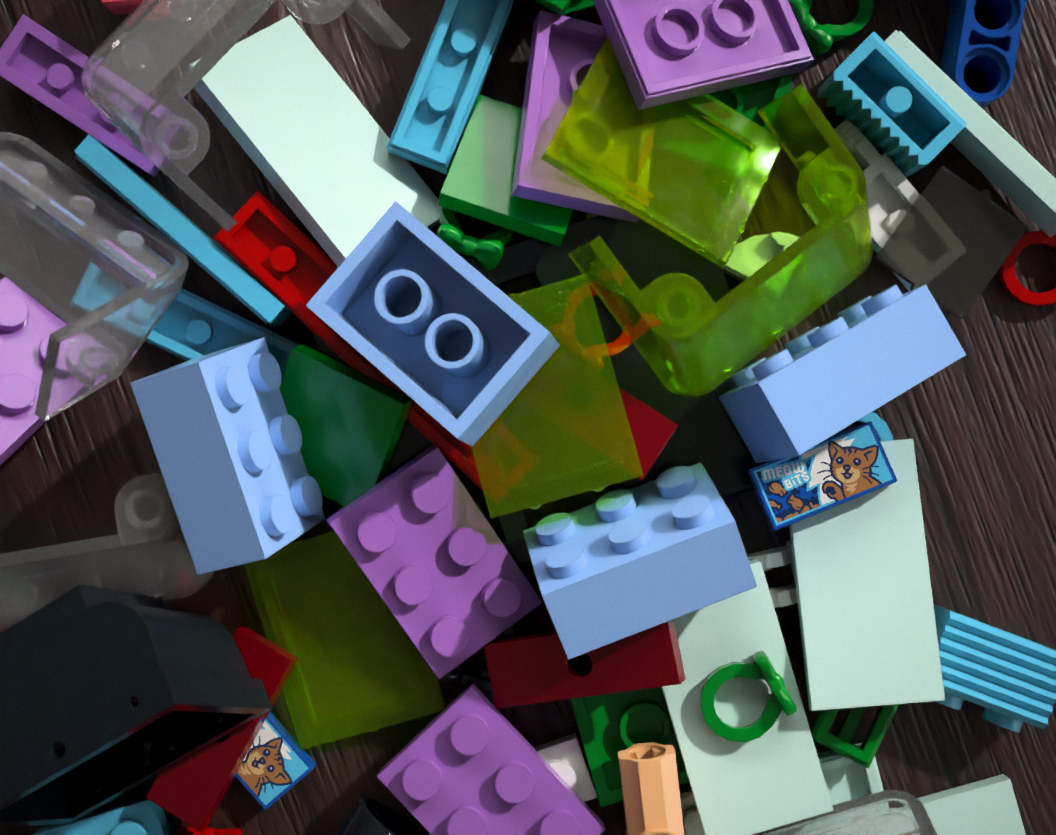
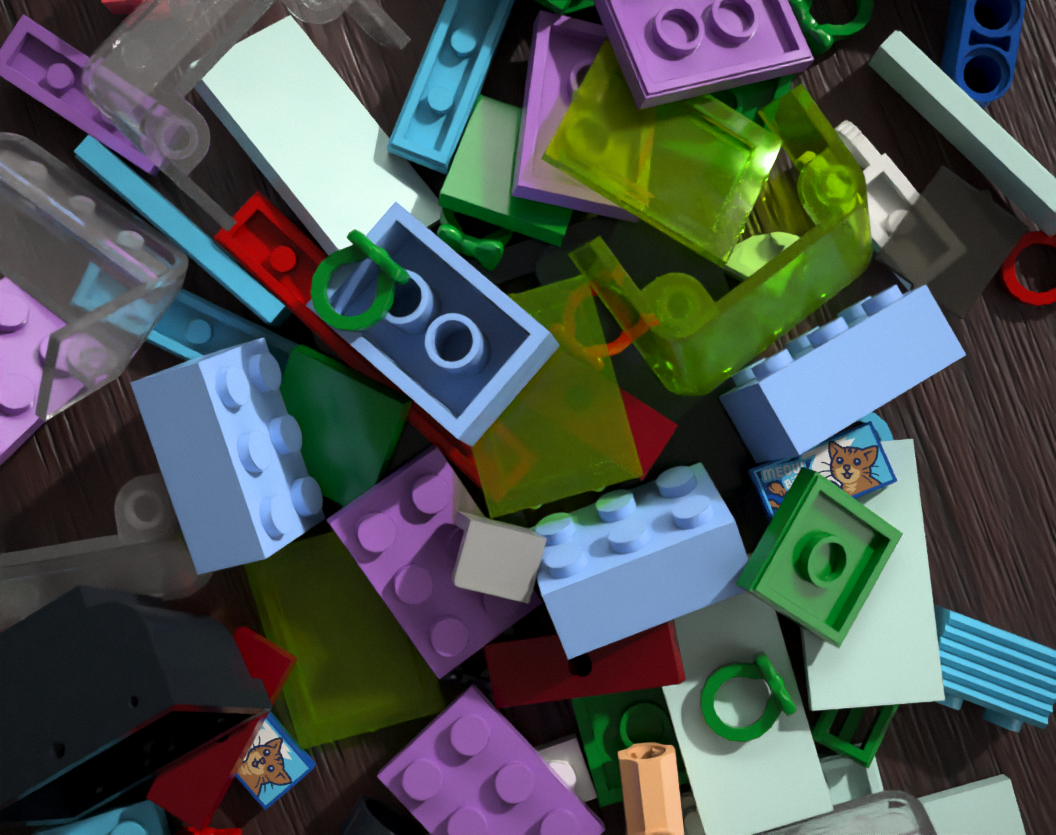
(389, 275): none -> green piece
(497, 557): none -> light grey panel
(819, 557): none -> green tile
(891, 105): medium azure brick -> none

